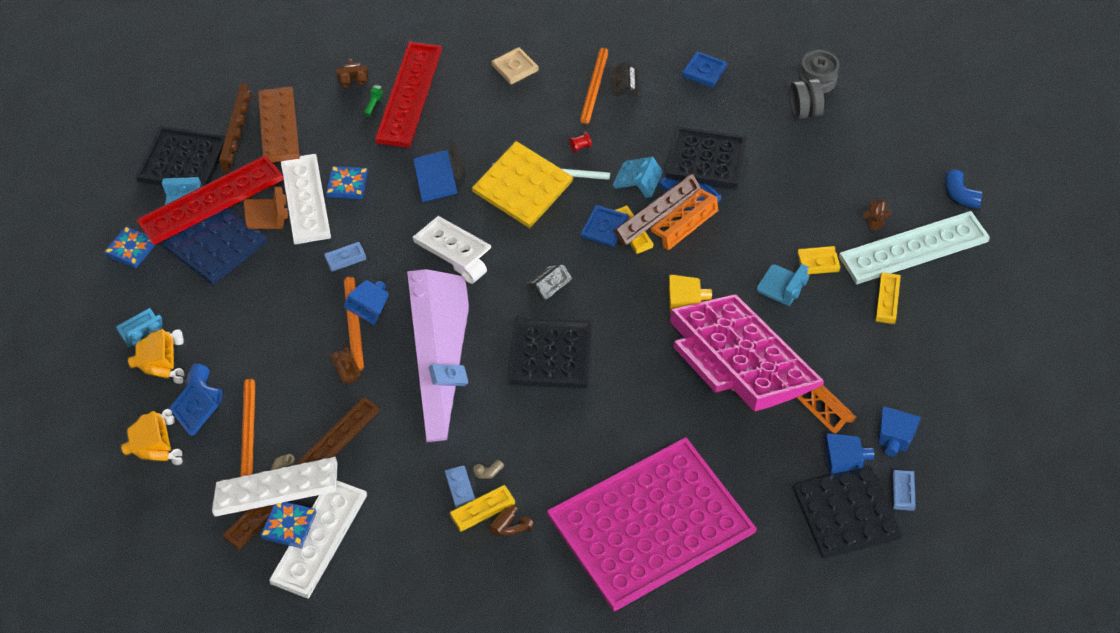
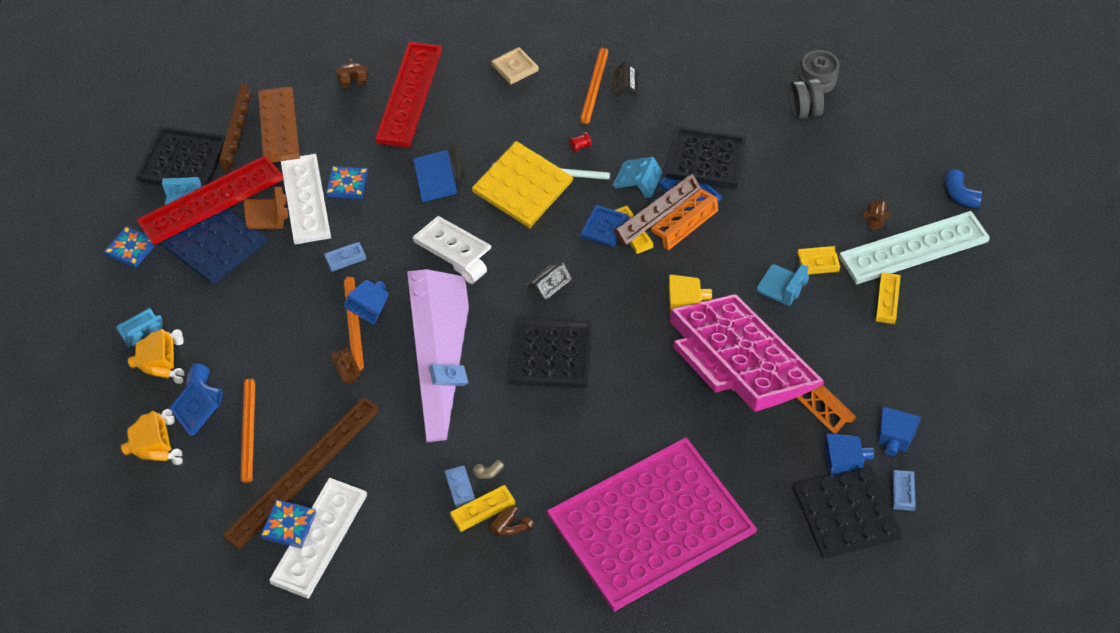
(275, 486): white plate -> none
(283, 461): dark tan arm -> none
(376, 96): green bar -> none
(704, 69): blue tile -> none

